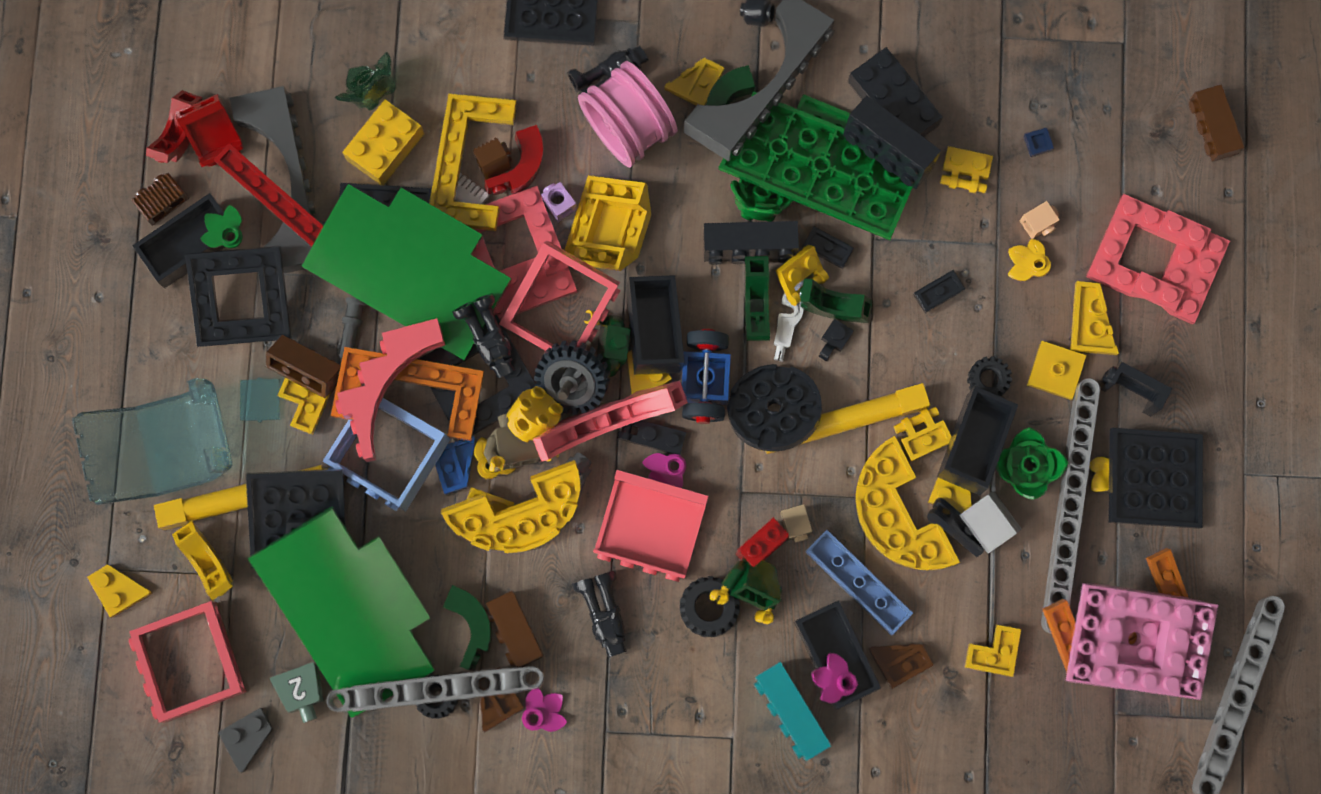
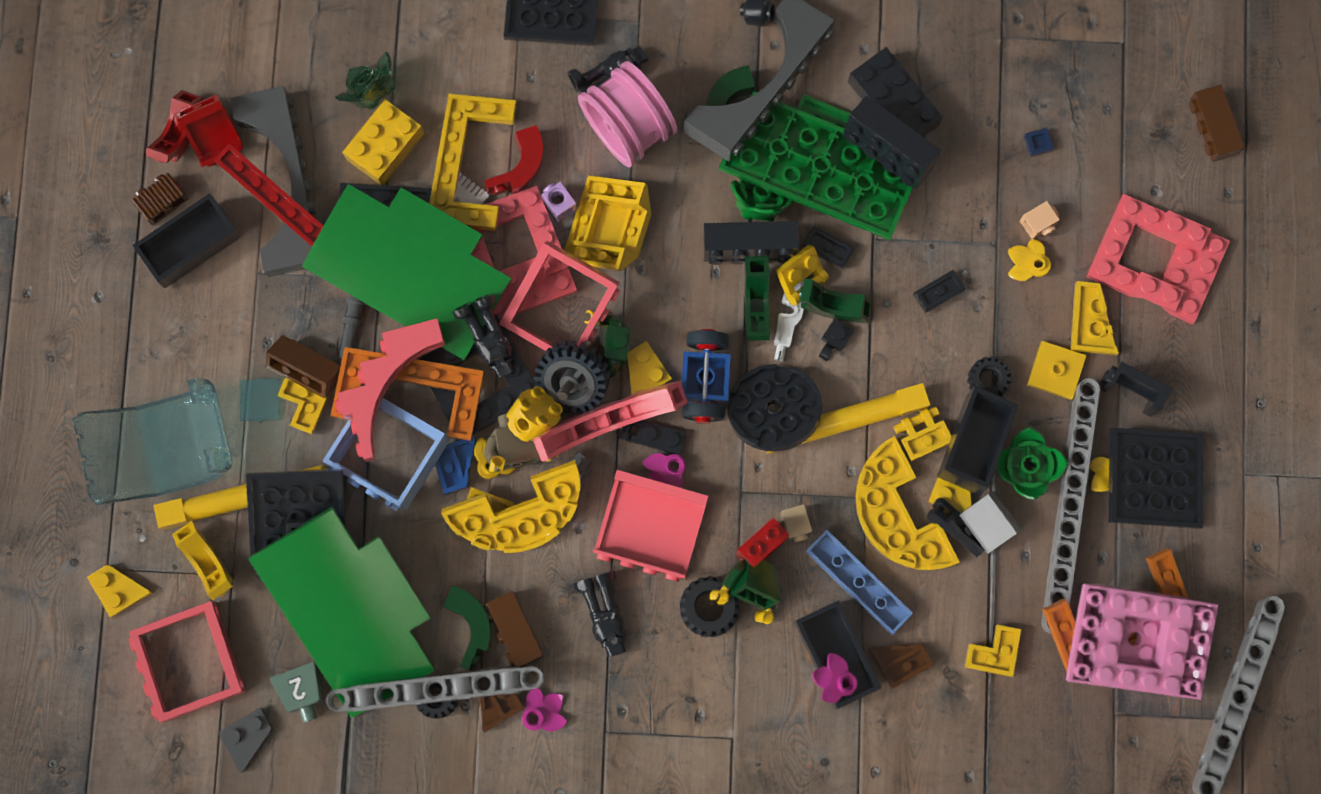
(201, 273): black plate -> none
(220, 227): green plate -> none
(493, 158): reddish brown brick -> none
(654, 324): black piece -> none
(696, 82): yellow wing -> none
(792, 711): teal brick -> none
(966, 163): yellow plate -> none

